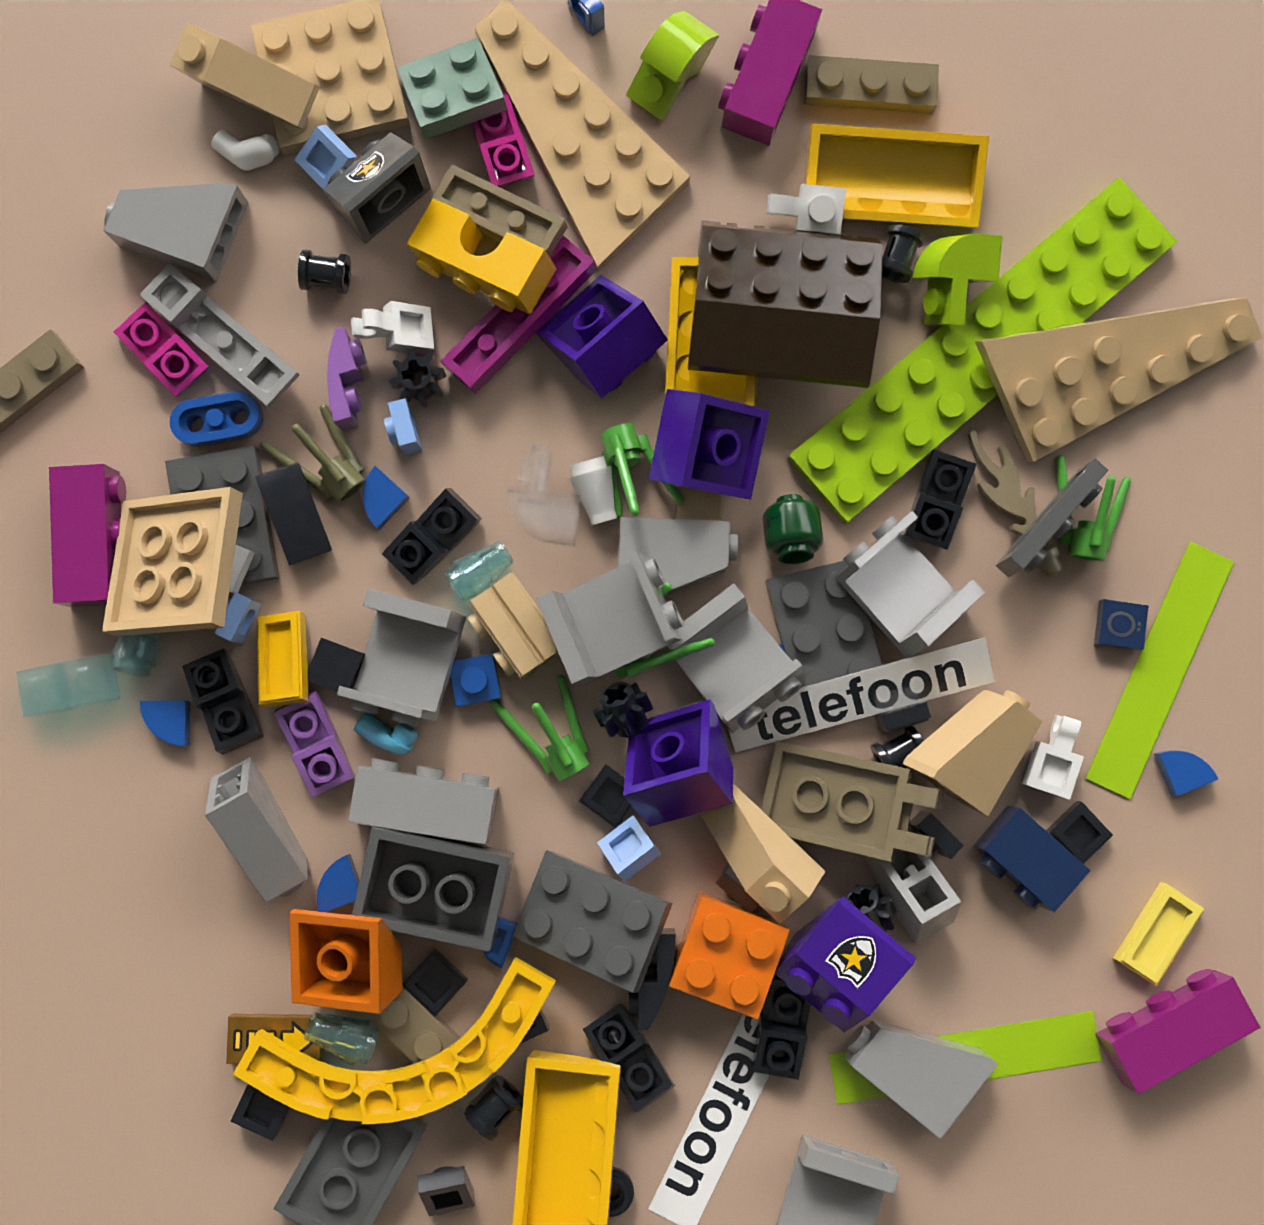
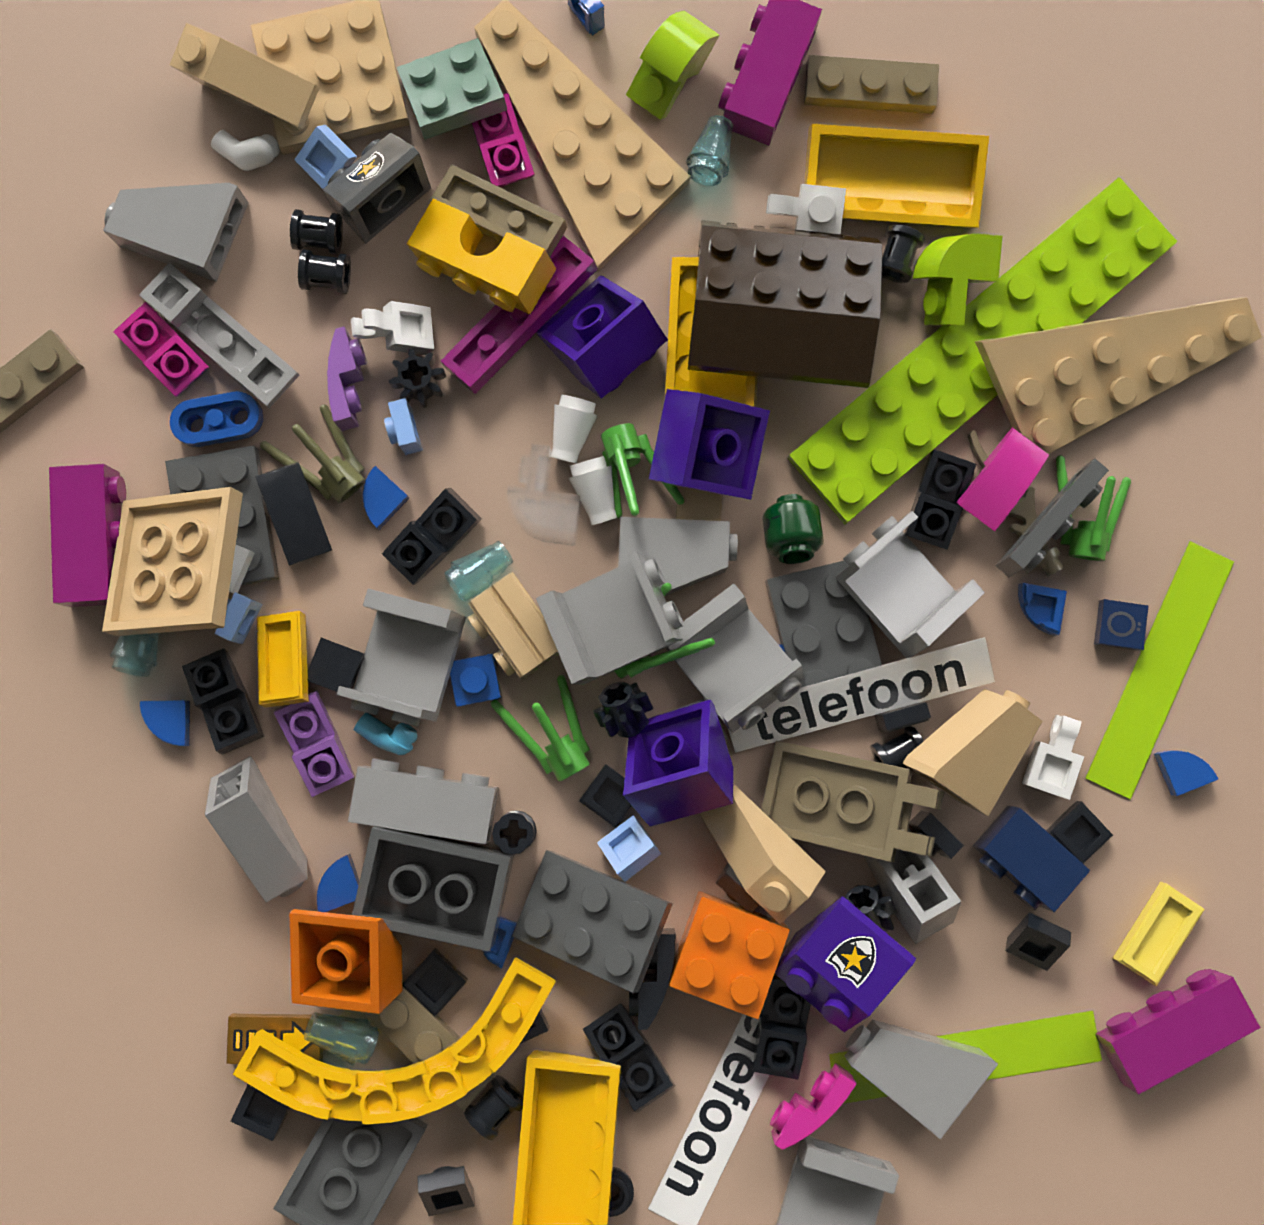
(67, 685): clear light blue slope -> none
(316, 231): none -> black bush
(505, 842): none -> black bush
(571, 427): none -> white cone
(711, 152): none -> clear light blue cone
(801, 1117): none -> dark pink slope
(1004, 479): none -> dark pink slope
(1038, 941): none -> black plate
(1042, 606): none -> blue tile

